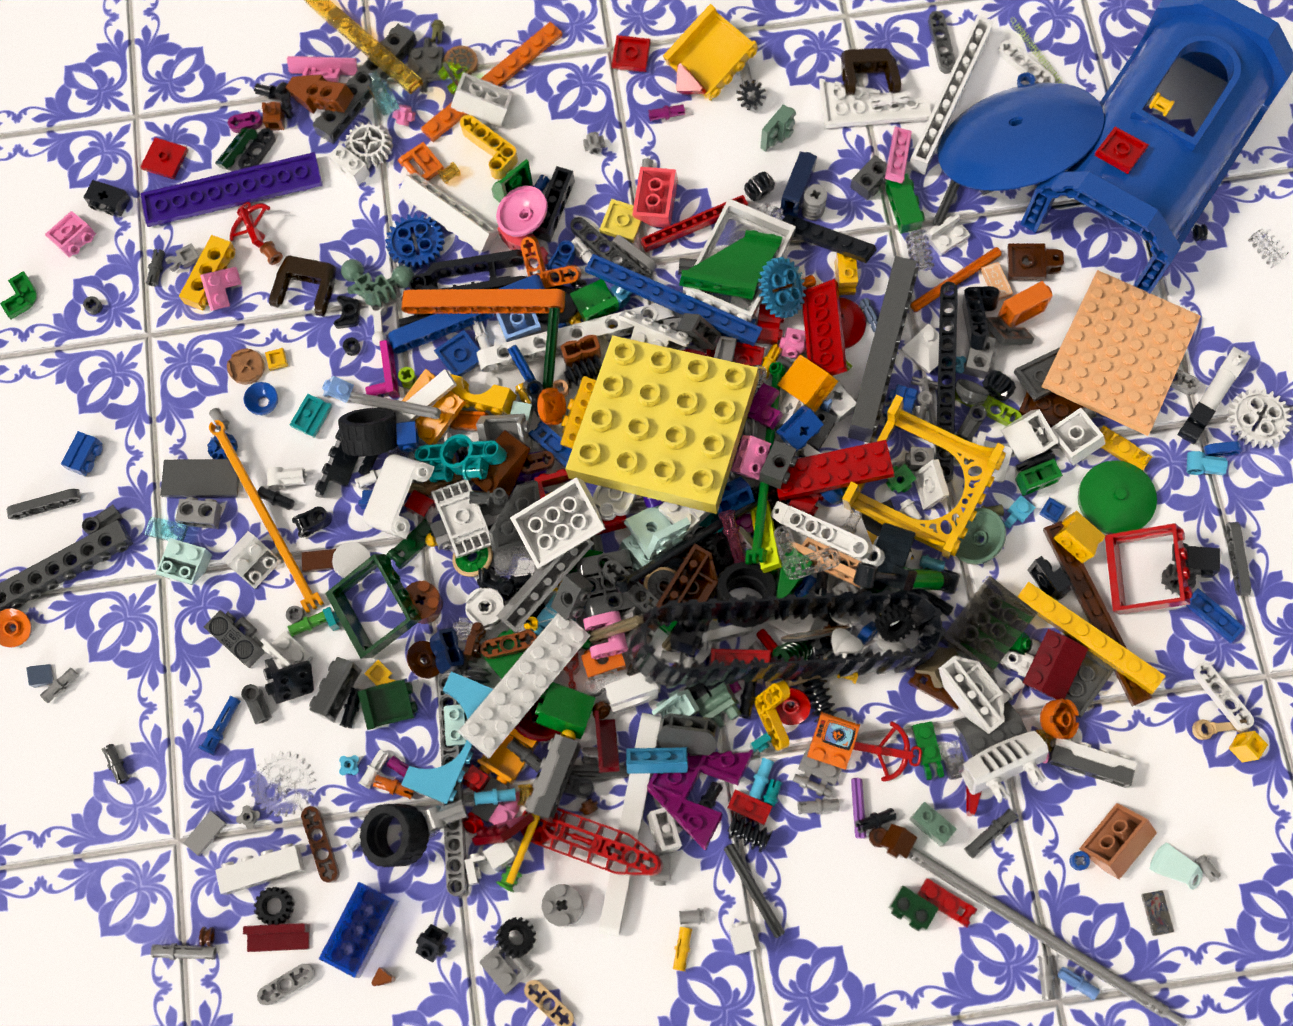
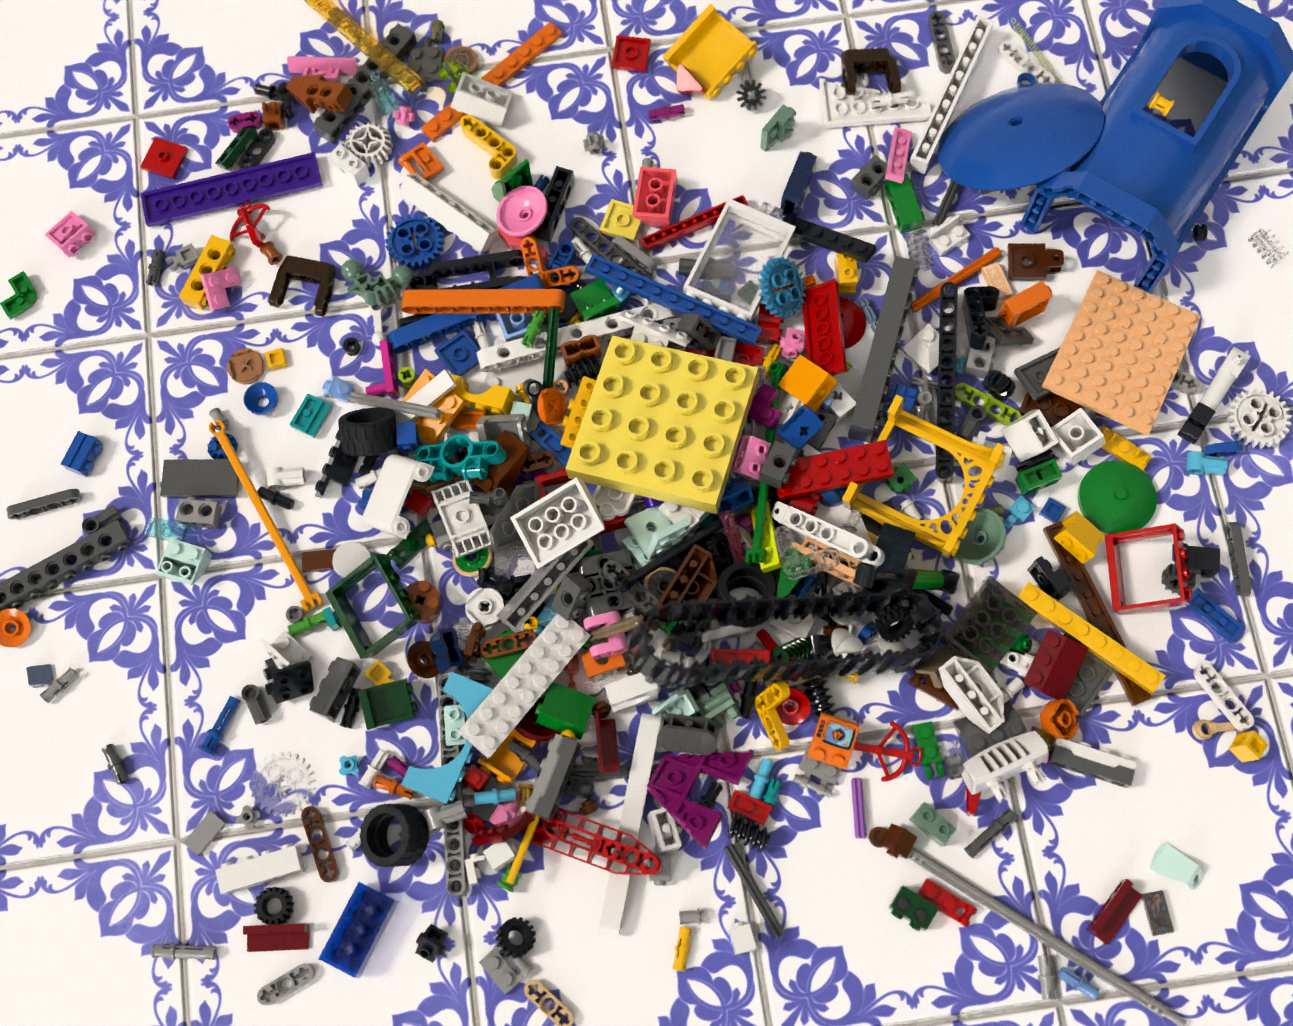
(90, 301): dark grey bush -> none
(106, 198): black brick -> none
(207, 936): reddish brown bush -> none
(228, 634): dark grey piece -> none
(251, 559): white slope -> none
(308, 523): black piece -> none
(350, 312): black piece -> none
(382, 977): dark orange slope -> none
(449, 173): clear yellow bush -> none
(522, 365): blue axle -> none
(533, 329): none -> bright green pin
(564, 917): light grey brick -> none
(656, 760): dark azure slope -> none
(734, 268): green piece -> none
(759, 186): black gear -> none
(761, 743): teal plate -> none
(814, 202): light grey piece -> none
(814, 635): shield -> none
(818, 806): light grey pin -> none
(875, 820): black pin -> none
(925, 453): light grey brick -> none
(931, 484): white plate -> none
(931, 563): medium azure pin -> none
(971, 392): dark grey piece -> none
(1078, 854): blue bush -> none
(1114, 911): none -> dark red panel
(1118, 840): nougat slope -> none
(1121, 150): red tile -> none
(1207, 868): light grey pin -> none

